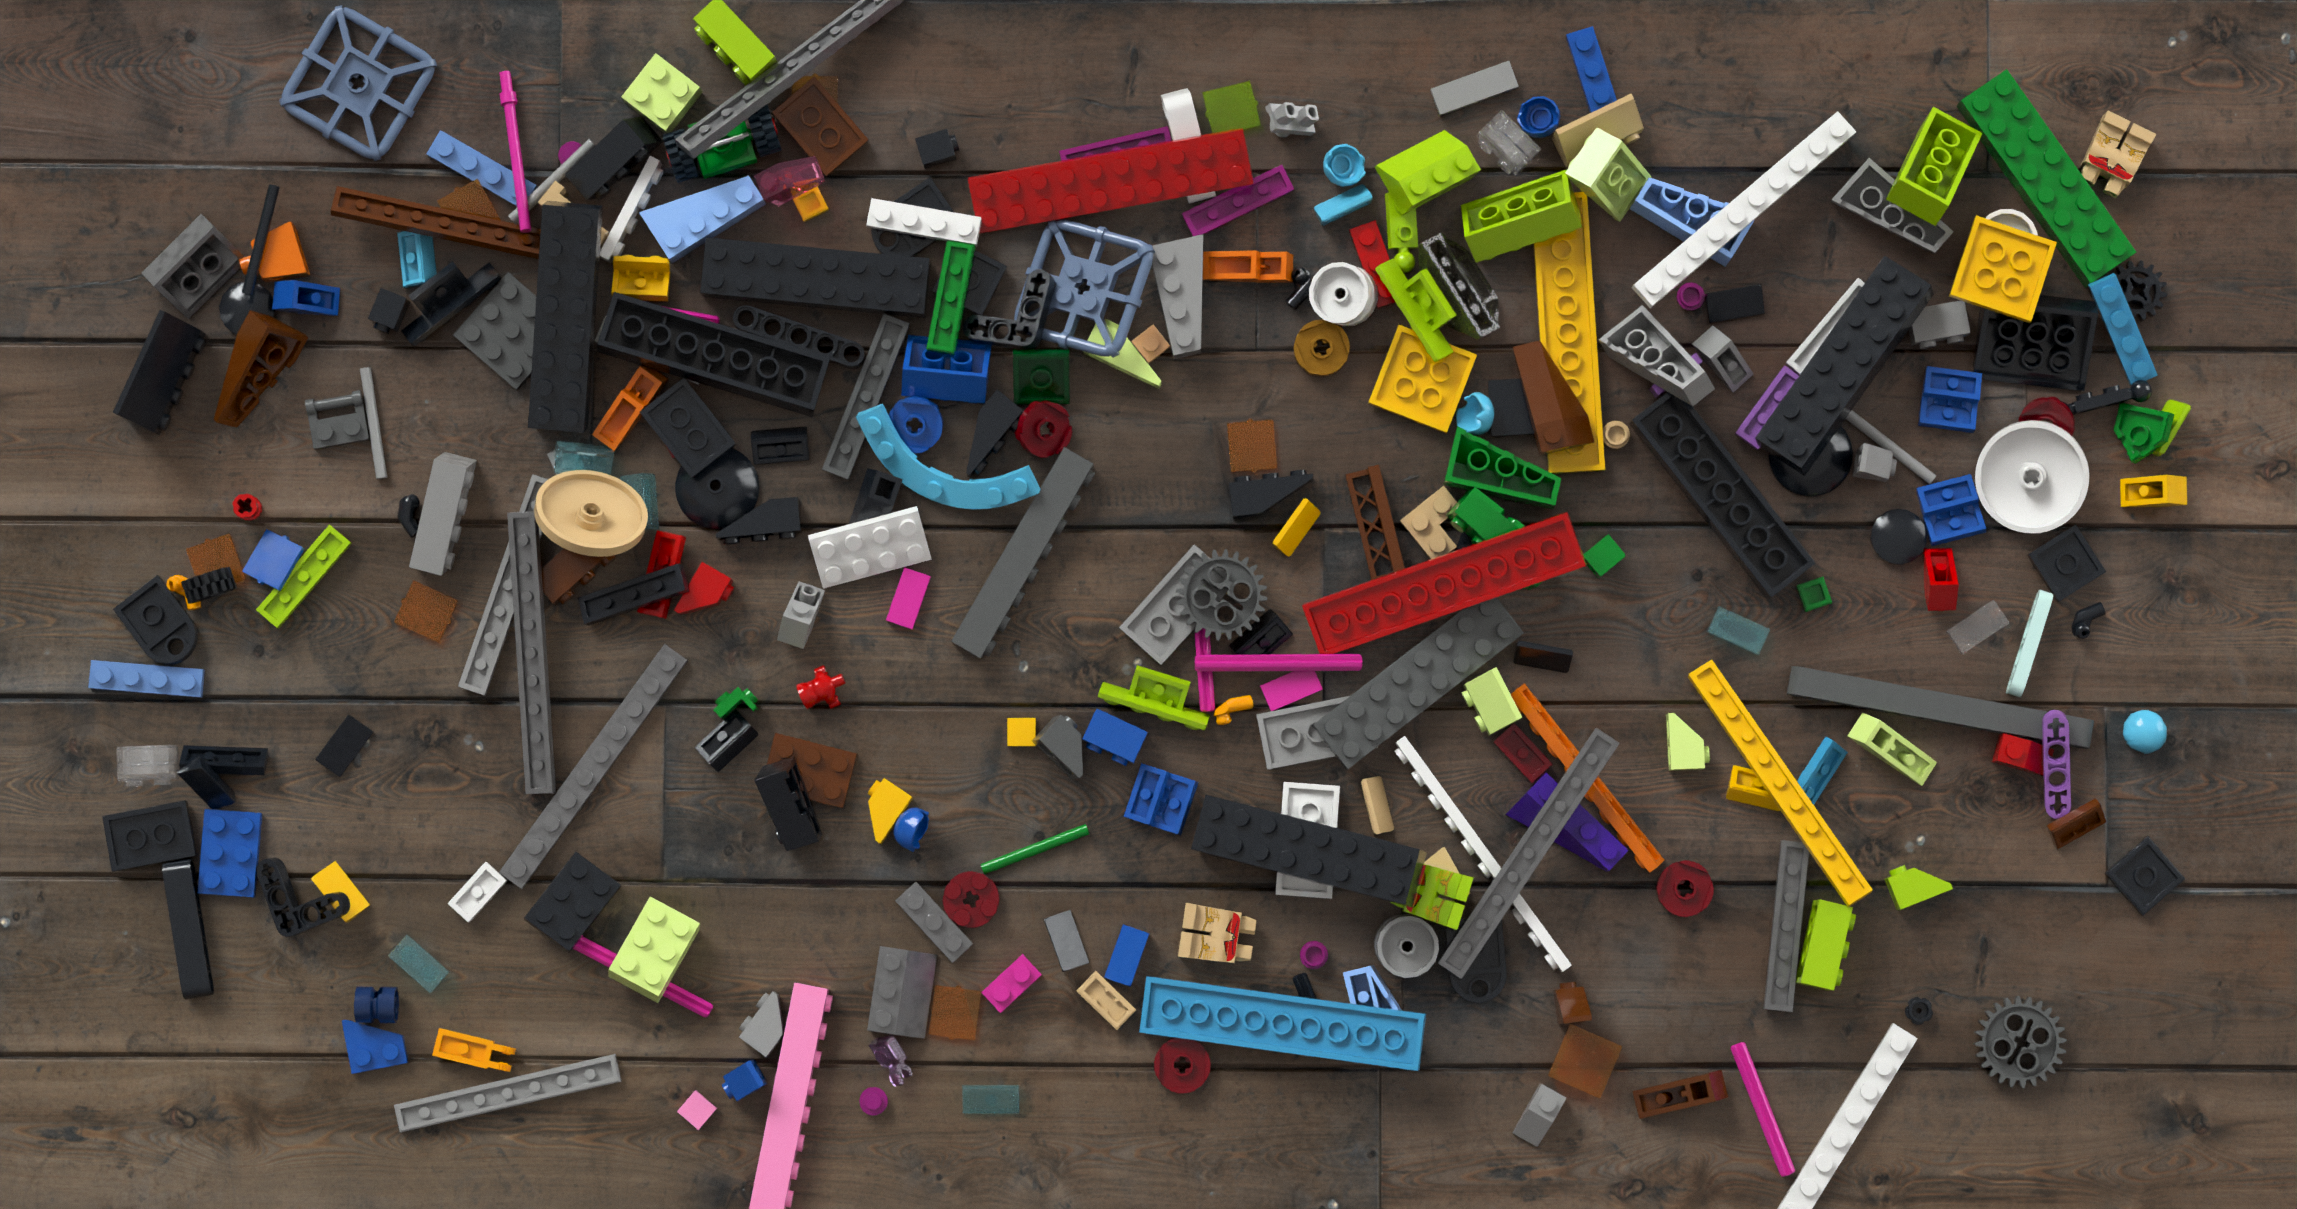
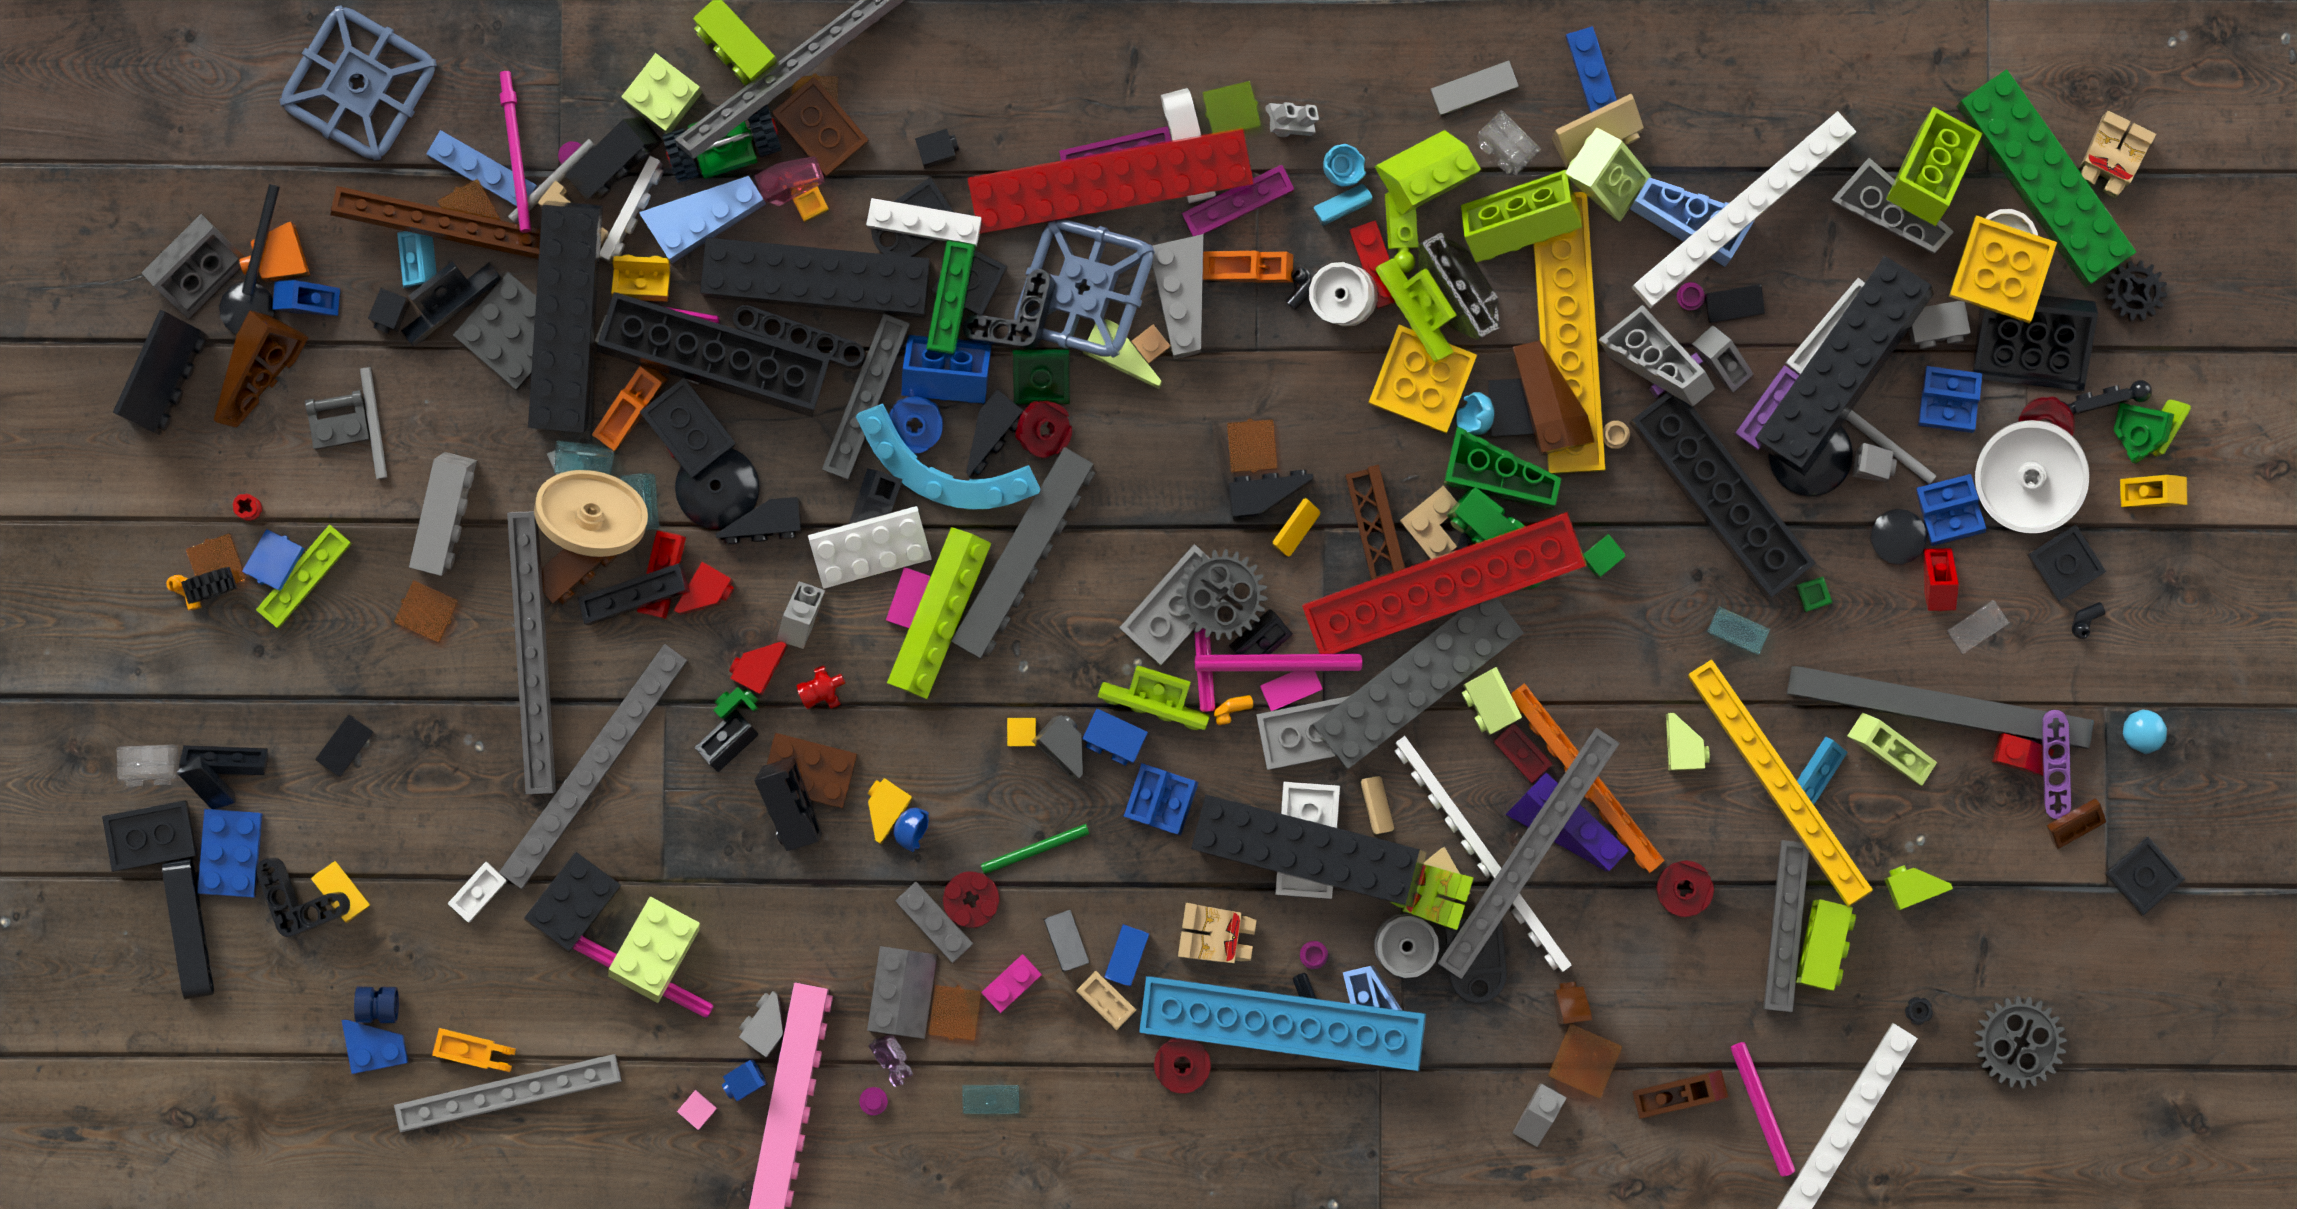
(146, 678): medium blue plate -> none
(157, 621): black tile -> none
(406, 512): black arm -> none
(419, 963): clear light blue plate -> none
(496, 616): light grey plate -> none
(757, 666): none -> red slope
(780, 445): black slope -> none
(939, 612): none -> lime brick
(1329, 334): pearl gold plate -> none
(1539, 117): blue hair -> none
(1542, 656): black slope -> none
(1748, 789): yellow slope -> none
(2029, 643): light aqua beam -> none
(2122, 329): dark azure plate -> none

